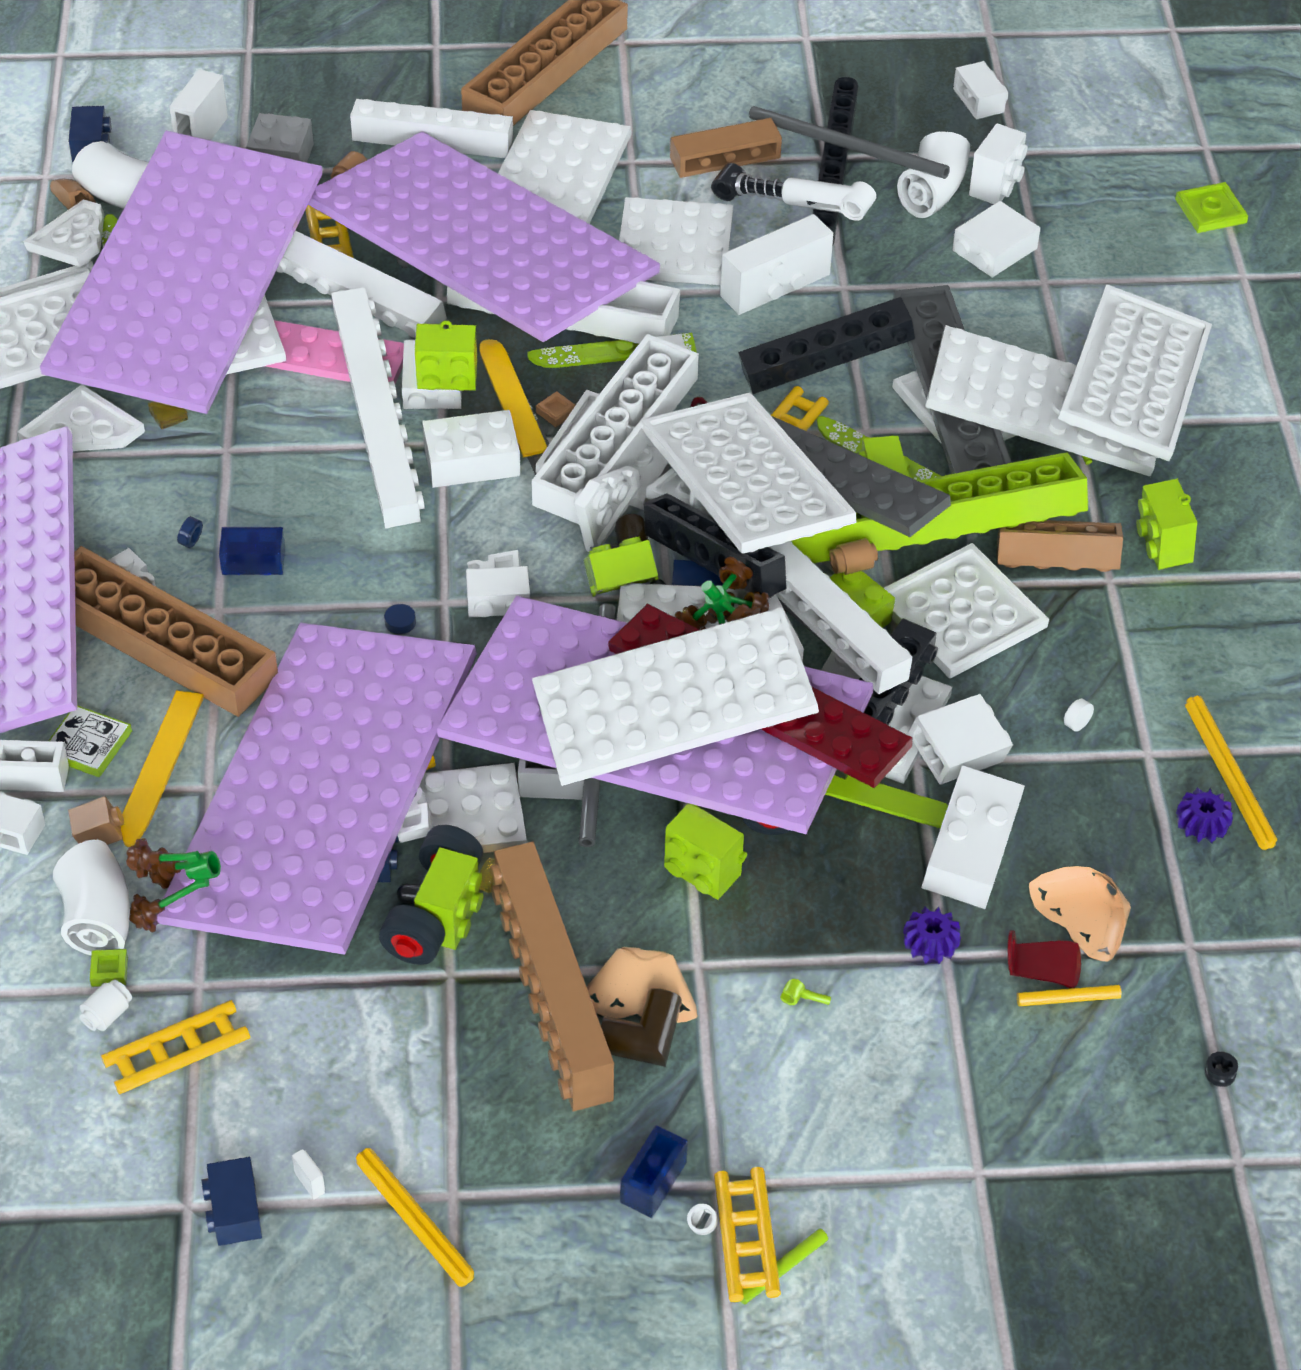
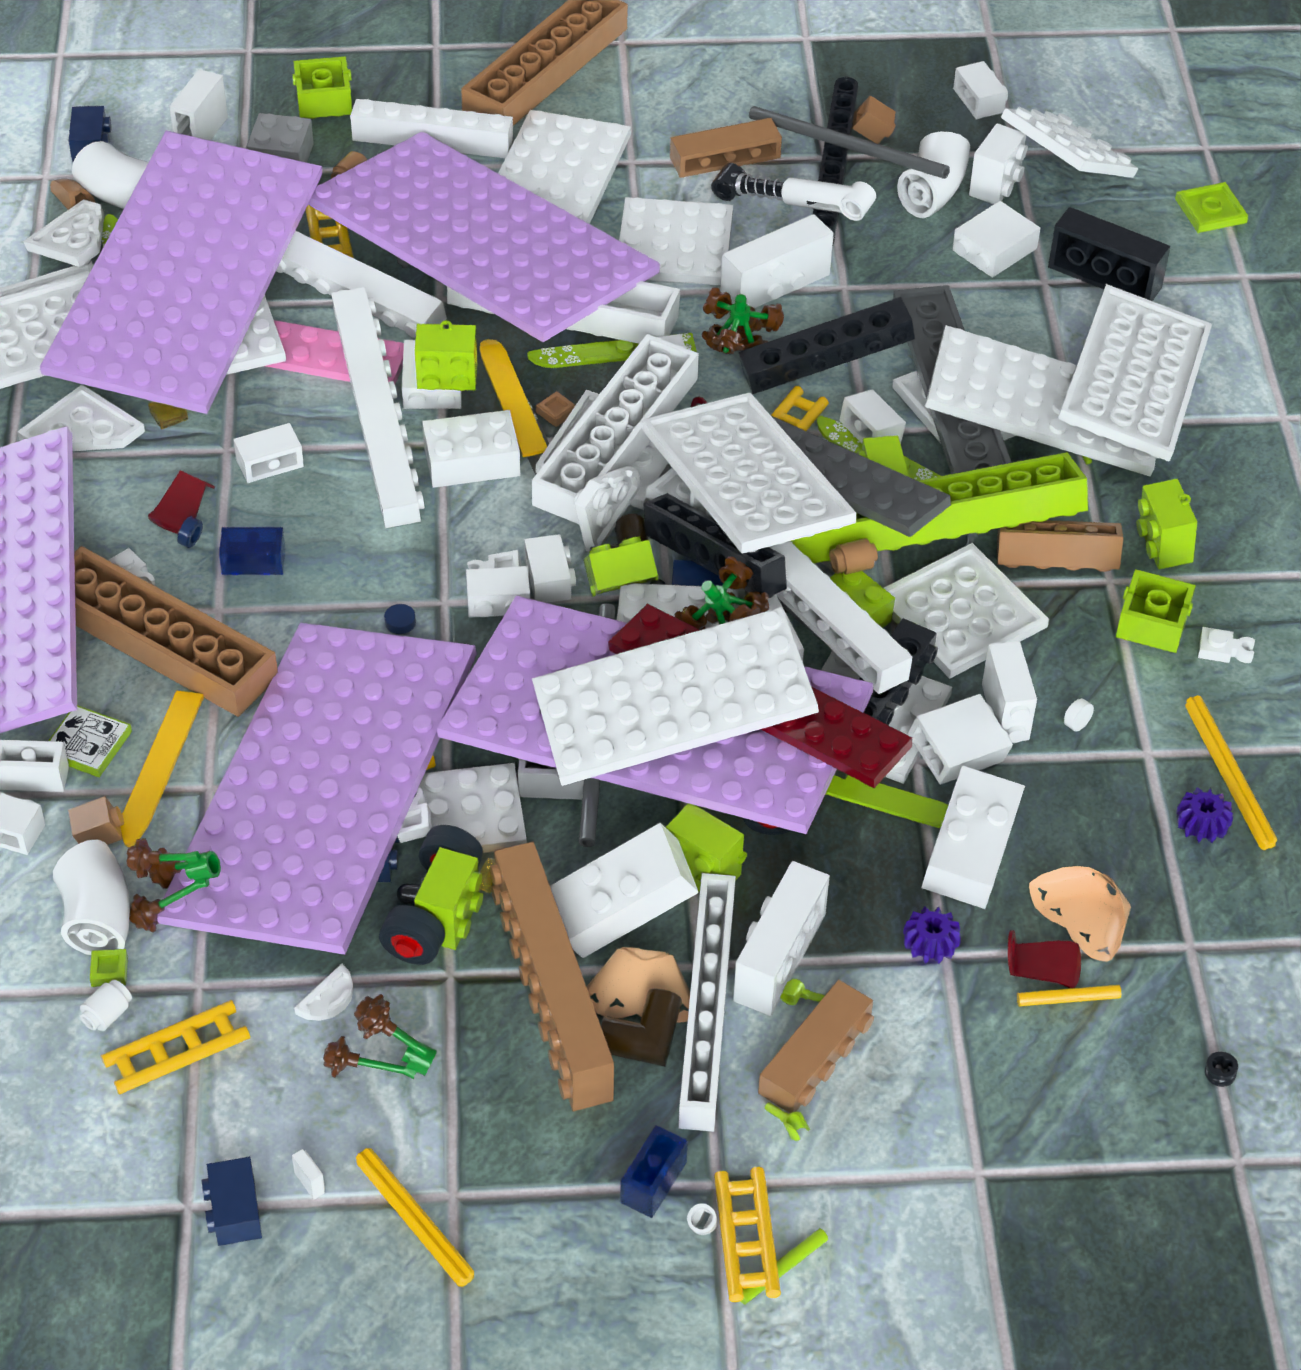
(179, 502): none -> dark red piece
(268, 452): none -> white brick
(323, 87): none -> lime brick
(328, 997): none -> white tile
(372, 1019): none -> plant
(549, 569): none -> white brick
(623, 889): none -> white brick
(707, 1003): none -> white brick
(742, 319): none -> reddish brown plant
(780, 937): none -> white brick
(791, 1121): none -> lime hand
(816, 1047): none -> medium nougat brick
(870, 416): none -> white brick
(874, 120): none -> medium nougat brick
(1010, 689): none -> white brick
(1070, 142): none -> white plate
(1108, 254): none -> black brick
(1155, 610): none -> lime brick
(1220, 646): none -> white plate

